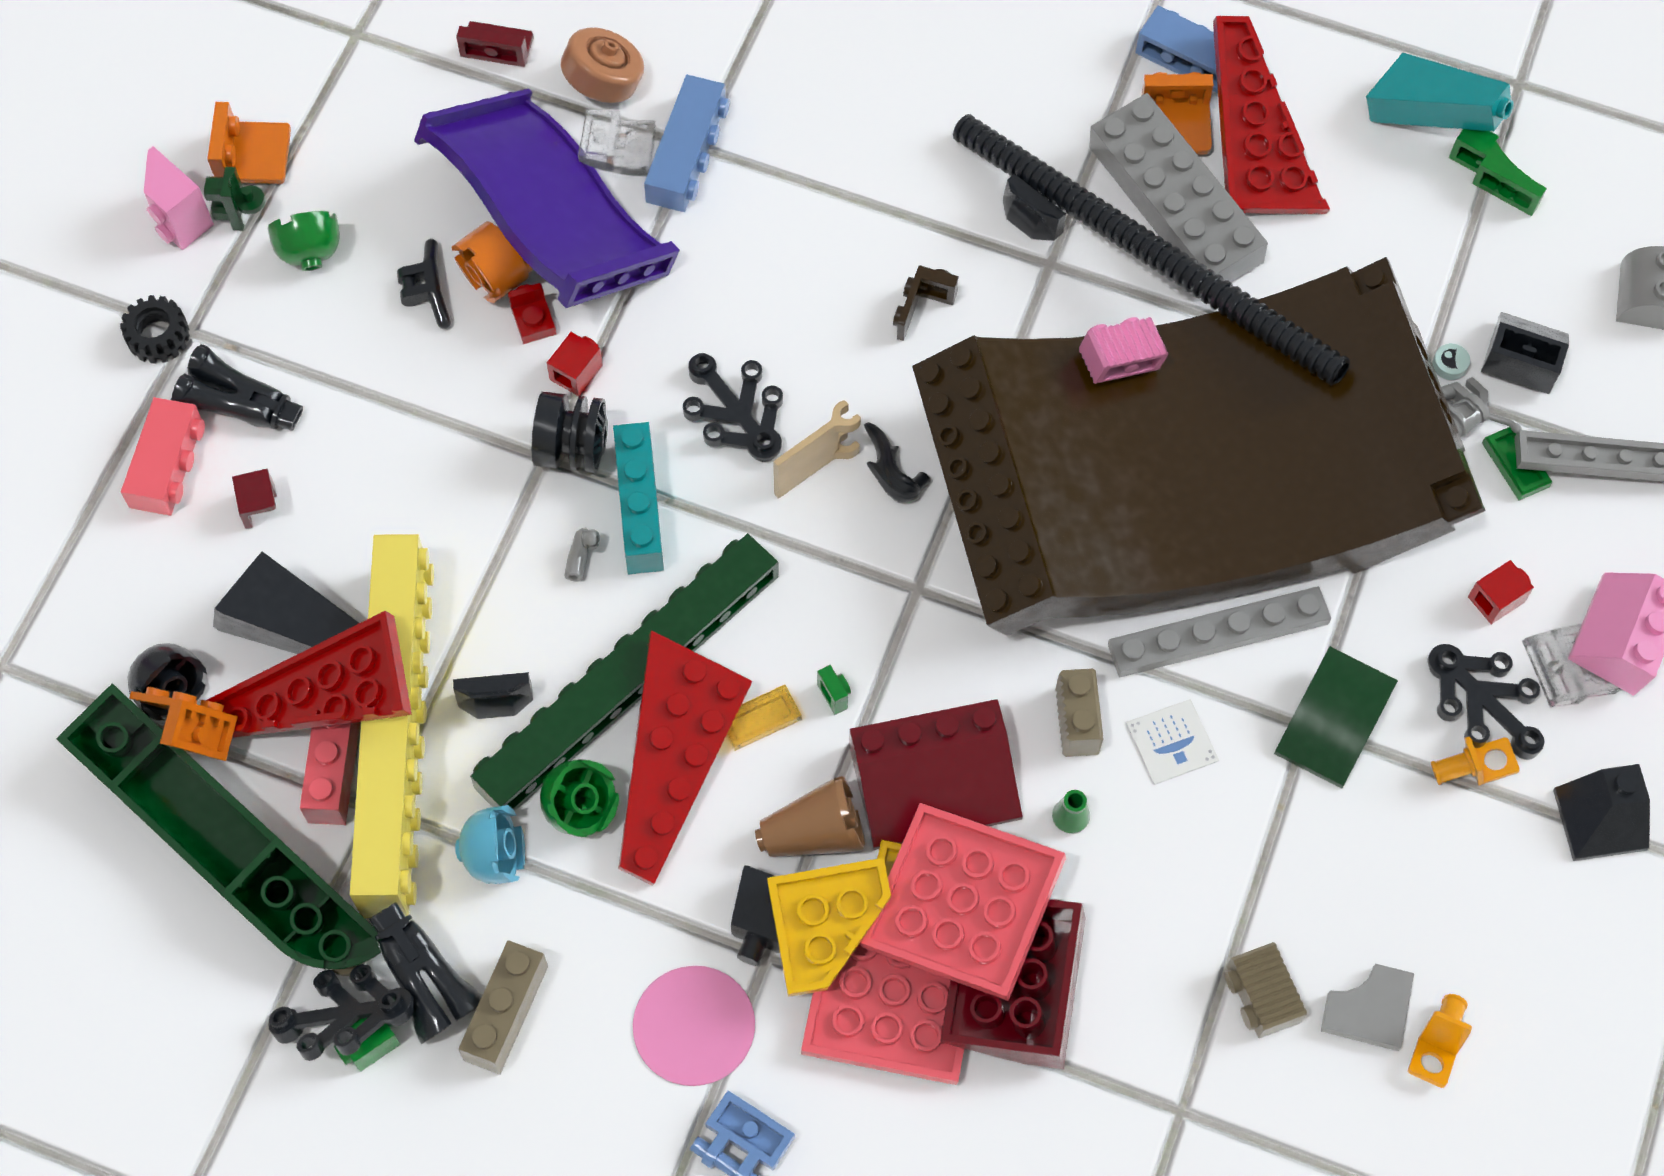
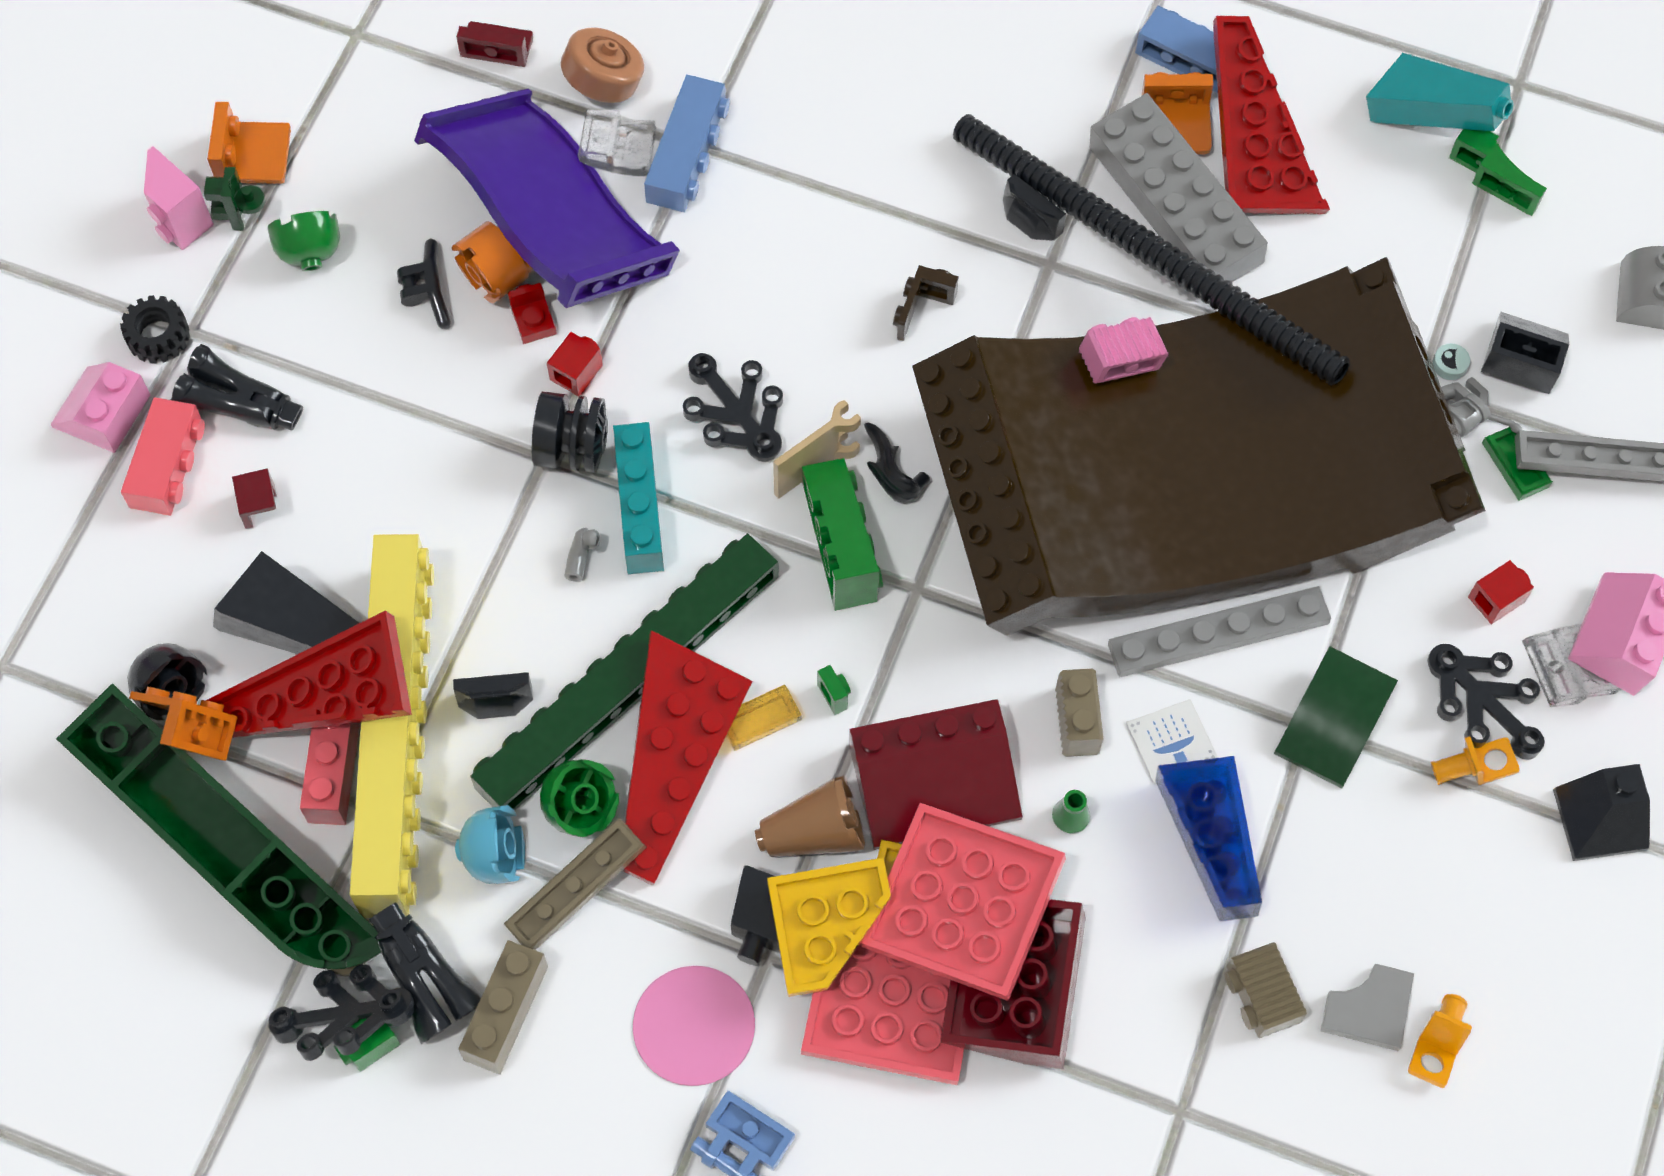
(103, 405): none -> bright pink slope
(575, 885): none -> dark tan tile
(841, 534): none -> green wedge
(1213, 825): none -> clear blue wedge

